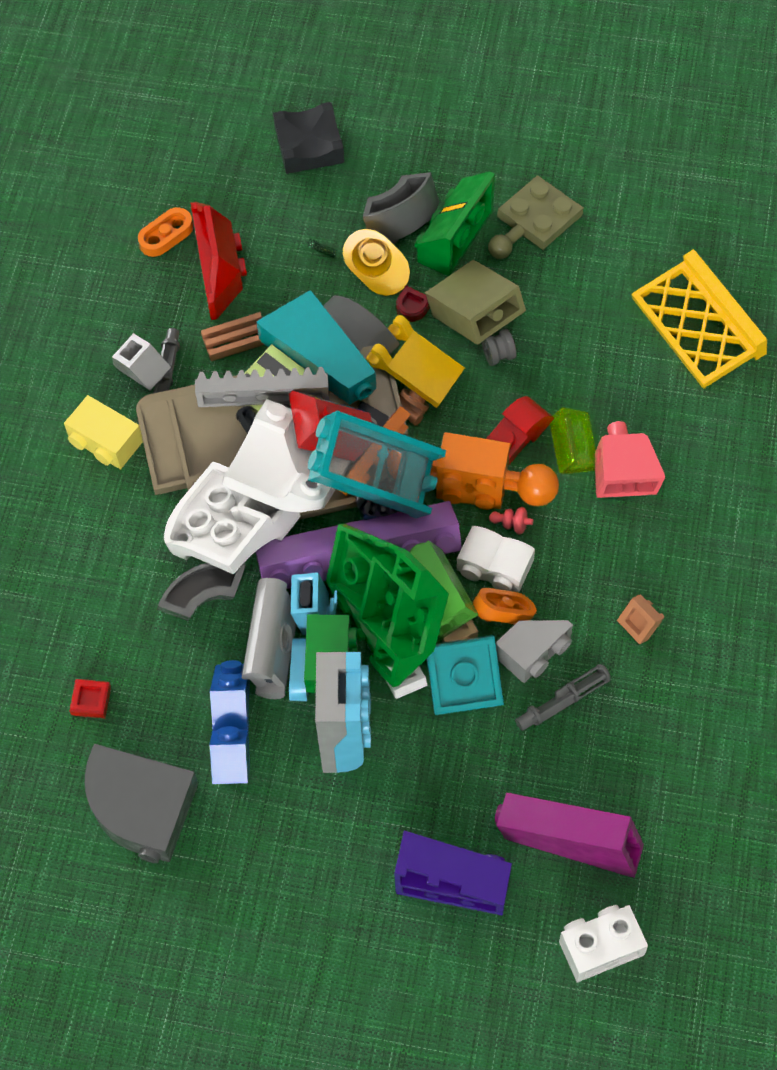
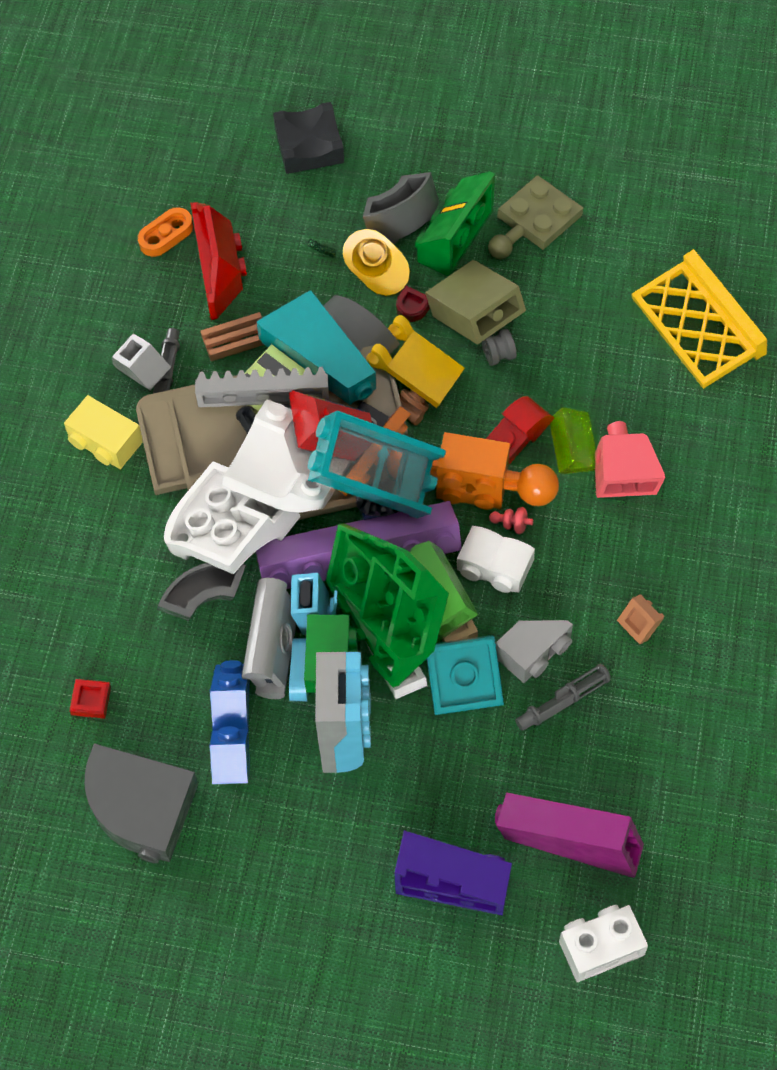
(503, 606): orange plate -> none

